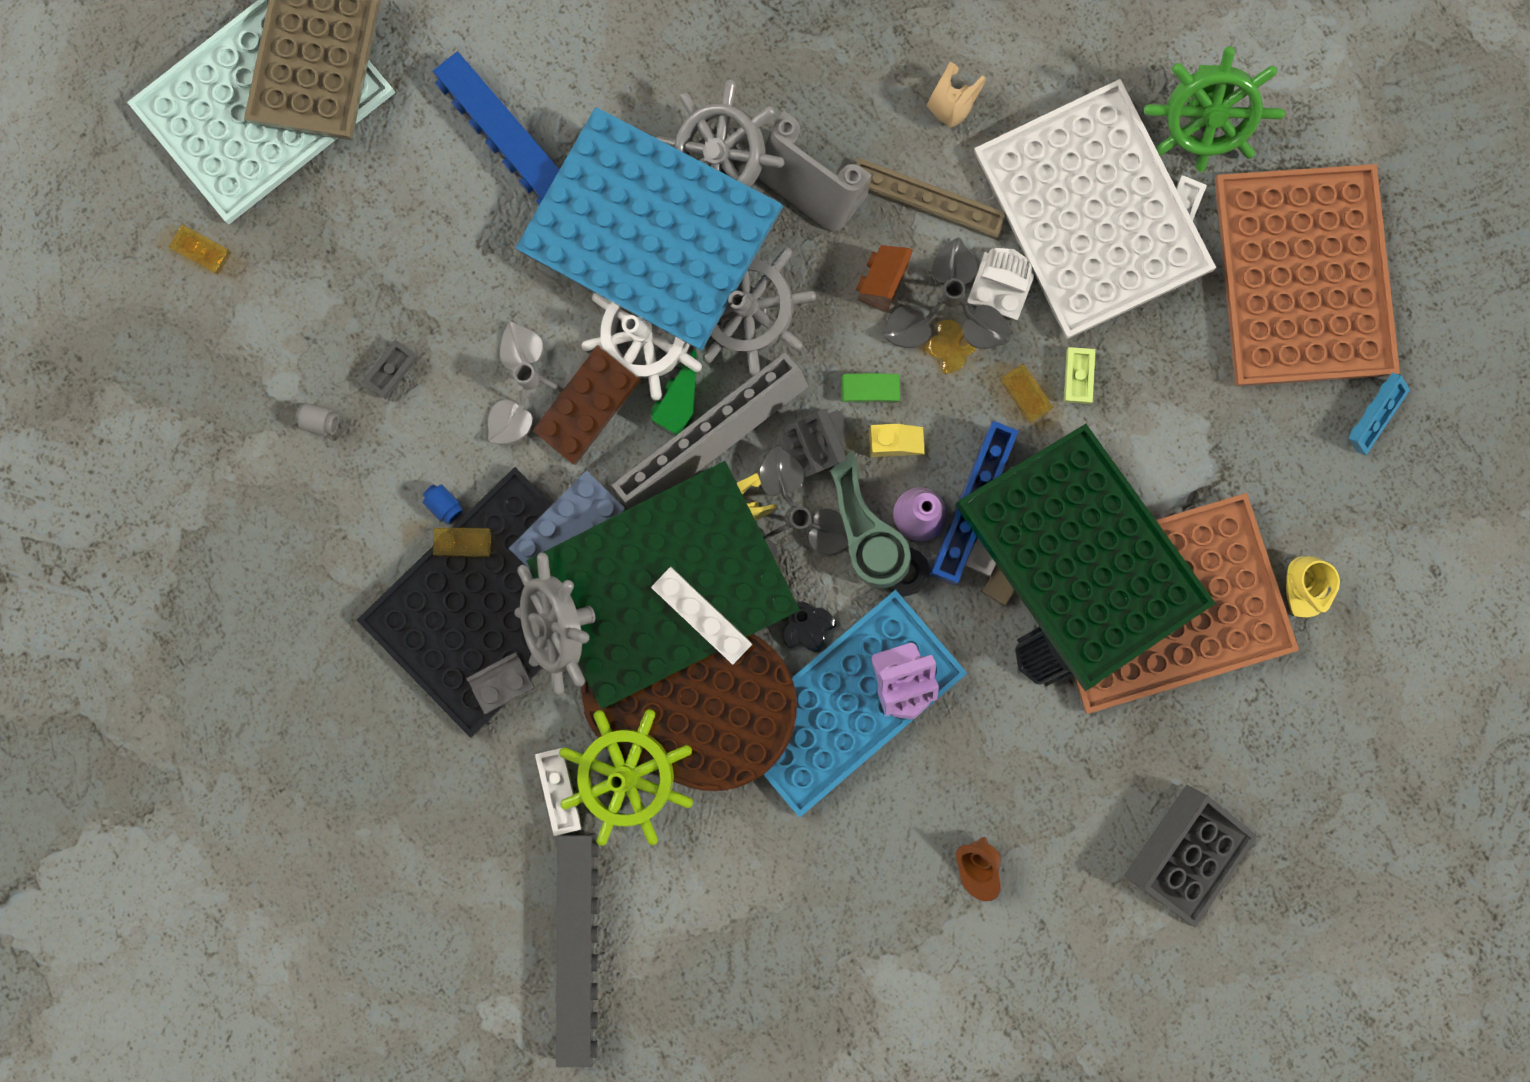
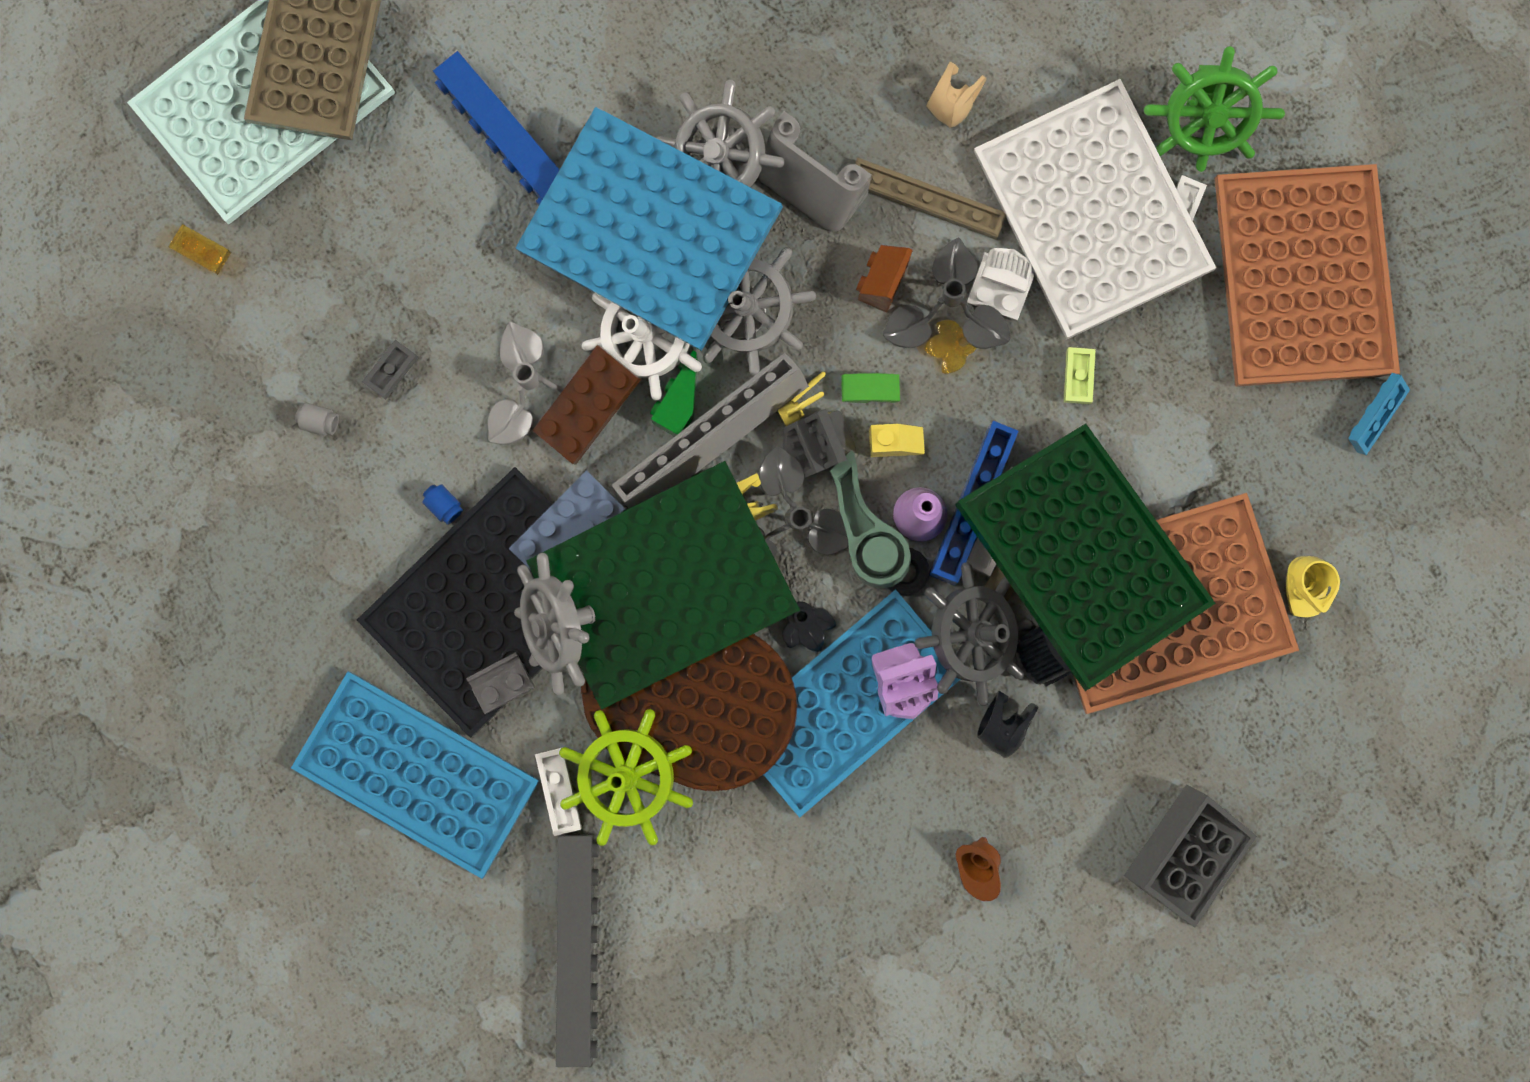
(415, 774): none -> dark azure plate
(462, 542): clear yellow plate -> none
(701, 615): white plate -> none
(793, 412): none -> light yellow plant
(974, 634): none -> dark grey piece
(1004, 735): none -> black helmet
(1026, 393): clear yellow plate -> none

